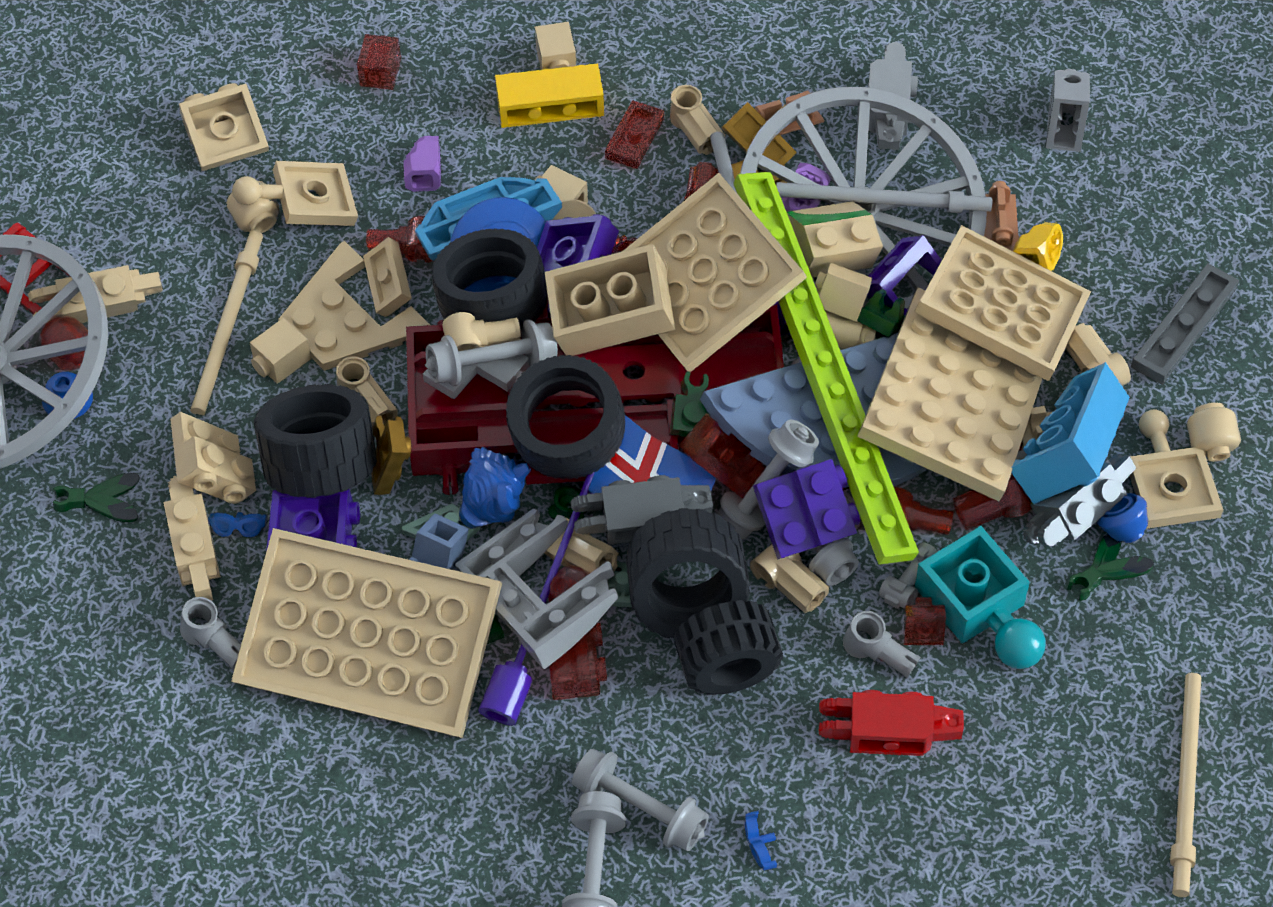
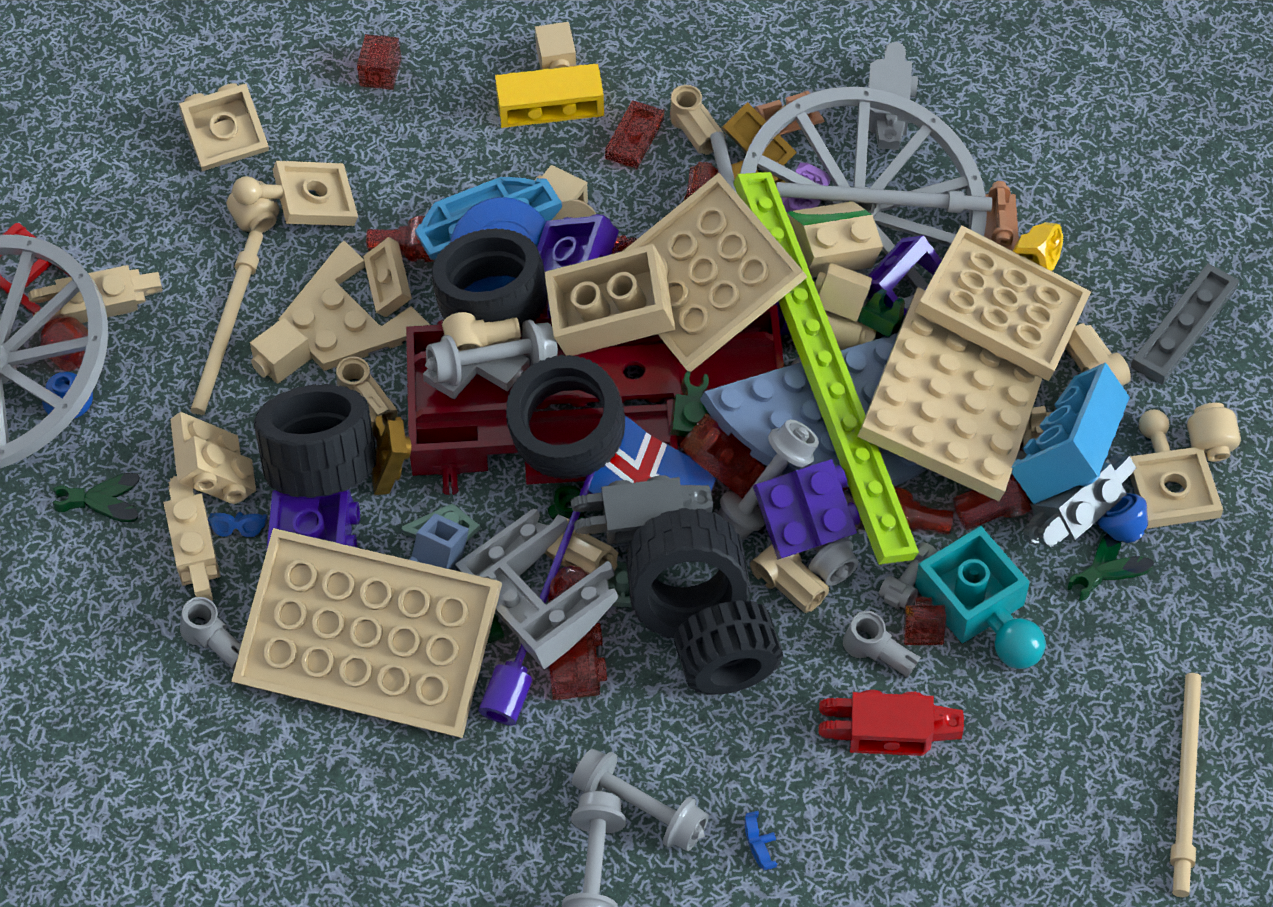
(423, 165): medium lavender rock -> none
(491, 488): blue hair -> none
(1068, 95): light grey torso -> none

